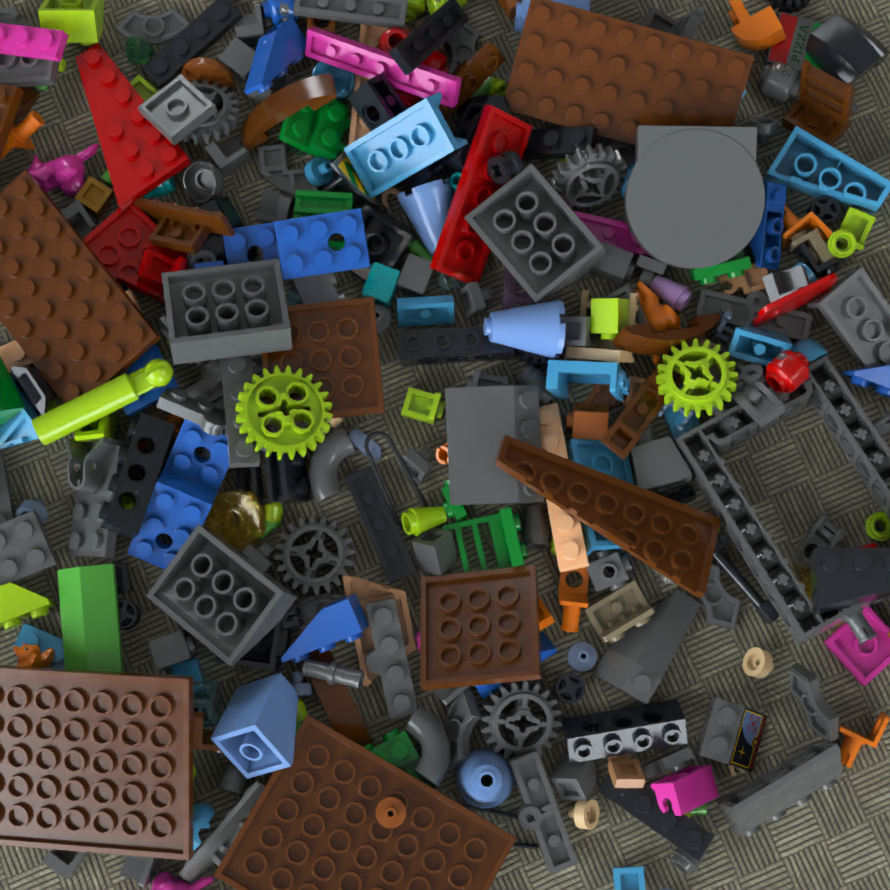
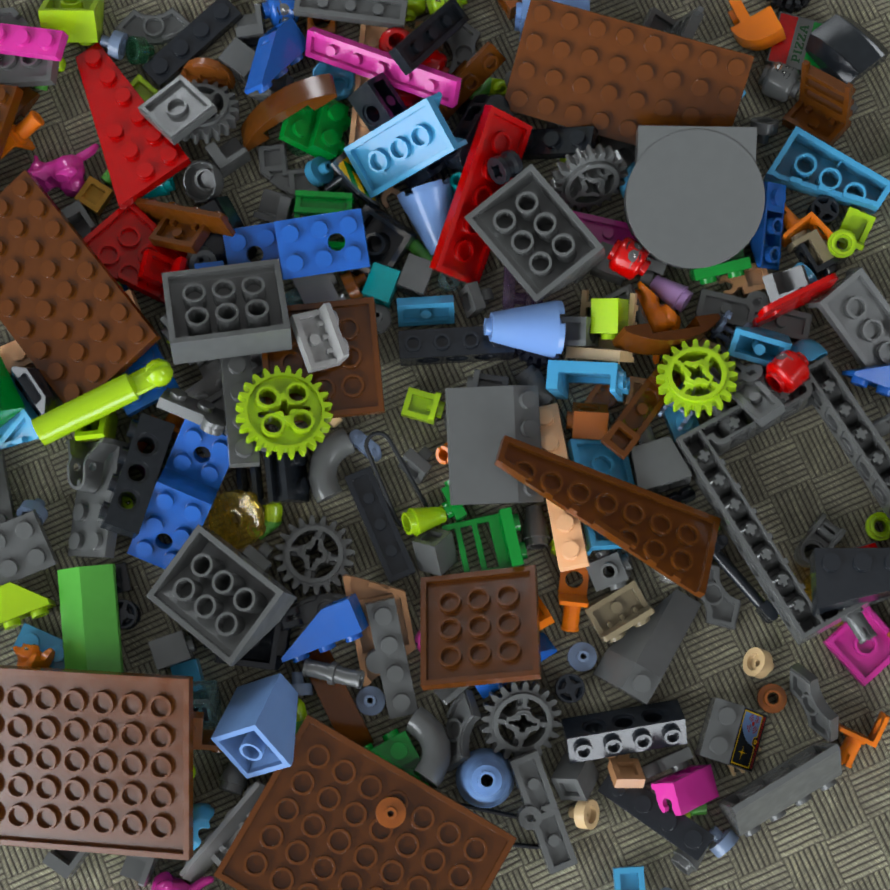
(115, 44): none -> sand blue tile
(320, 338): none -> light grey bracket
(353, 284): none -> dark orange tile
(378, 700): none -> sand blue tile
(628, 258): none -> red head
(723, 841): none -> sand blue tile
(762, 698): none -> dark orange plate

